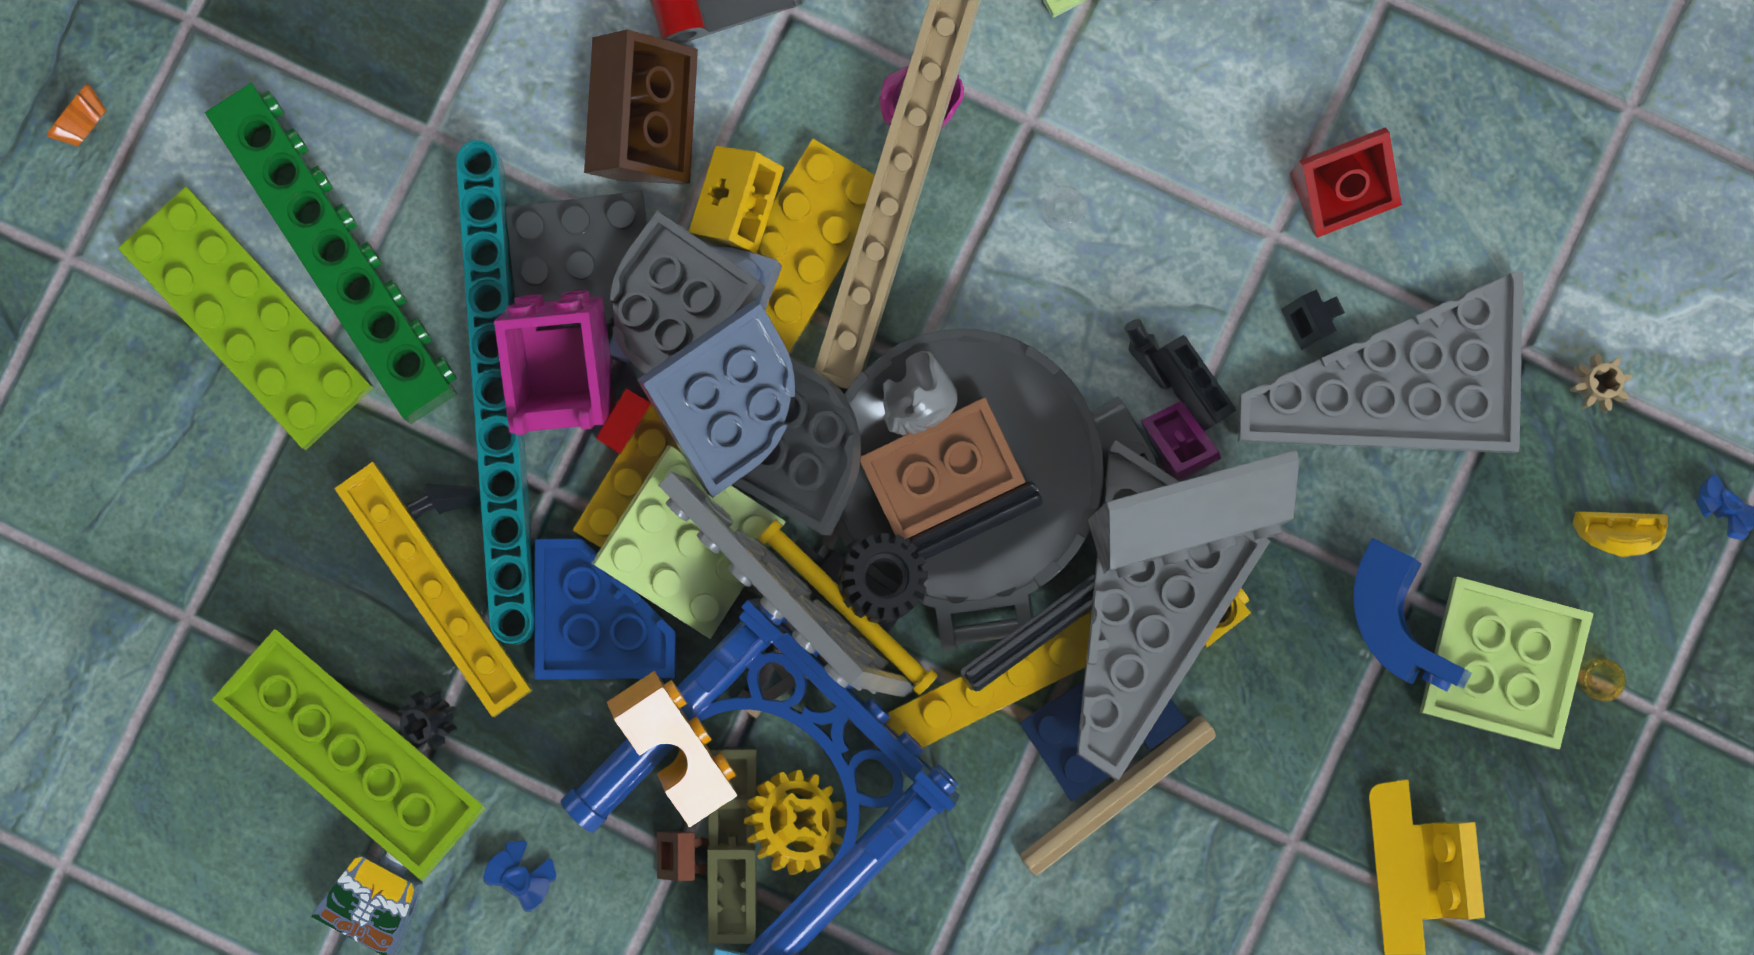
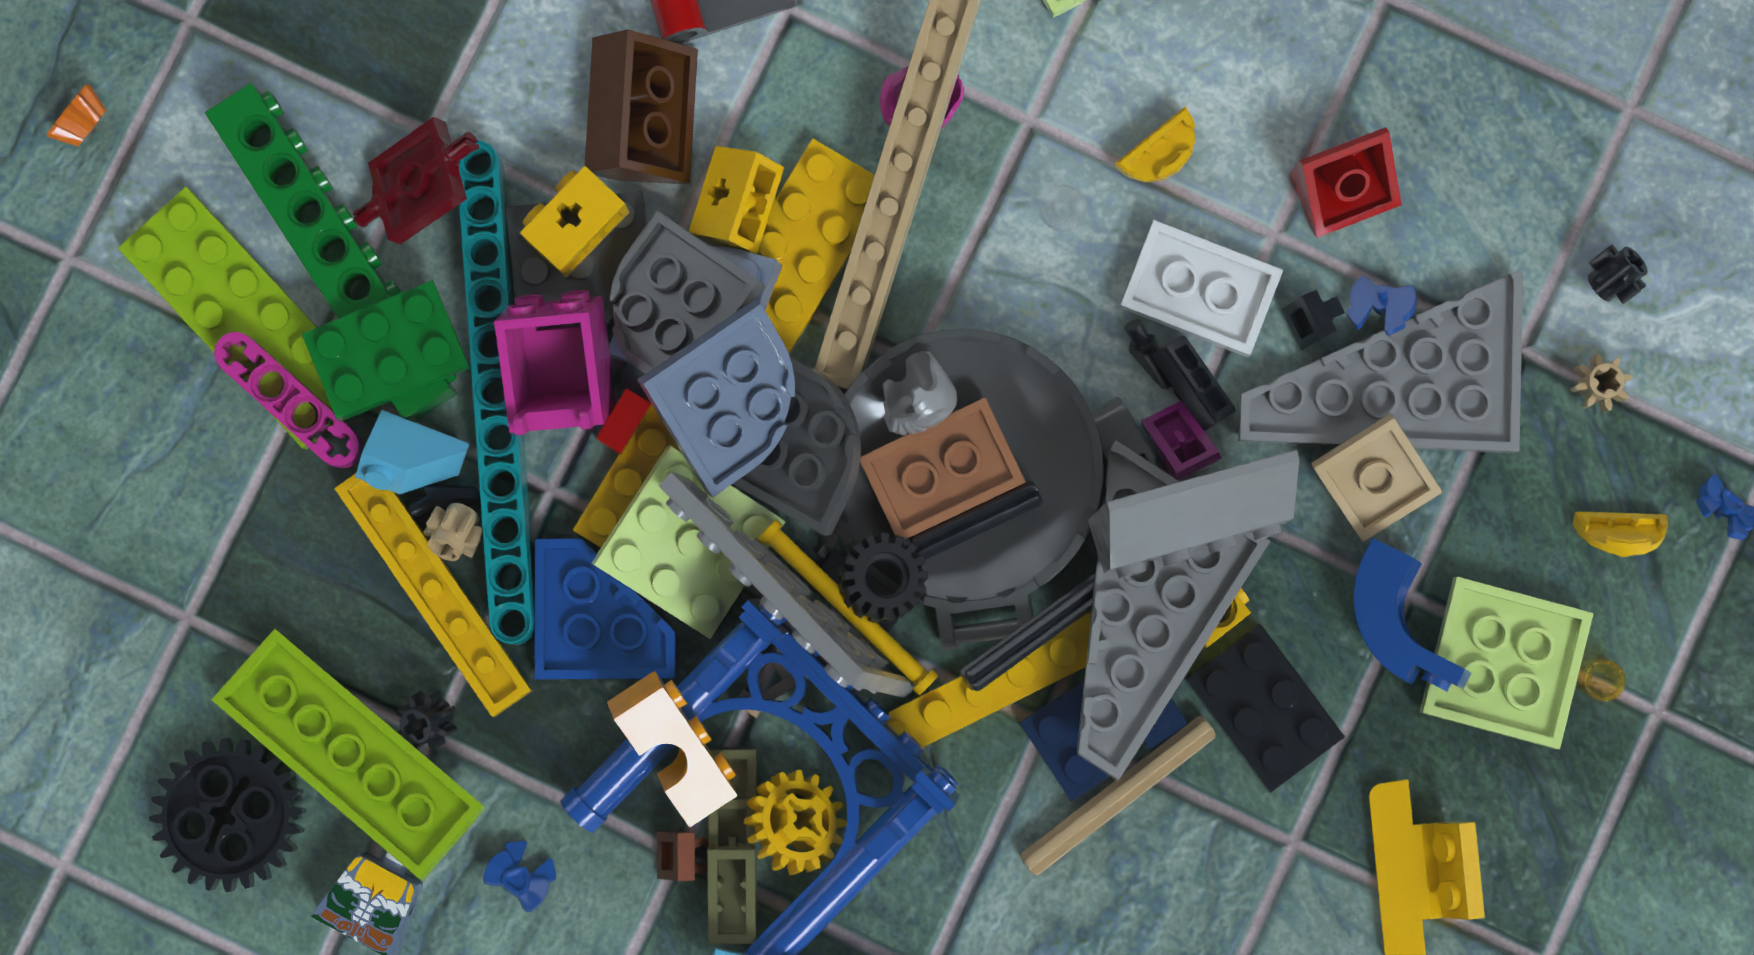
(192, 793): none -> black gear
(286, 403): none -> dark pink beam
(385, 351): none -> green plate
(408, 455): none -> medium azure slope
(416, 180): none -> dark red plate
(453, 531): none -> tan gear
(564, 243): none -> yellow brick
(1161, 152): none -> yellow plate
(1201, 288): none -> white plate
(1264, 708): none -> black plate
(1376, 477): none -> tan plate
(1395, 303): none -> blue piece
(1617, 274): none -> black gear

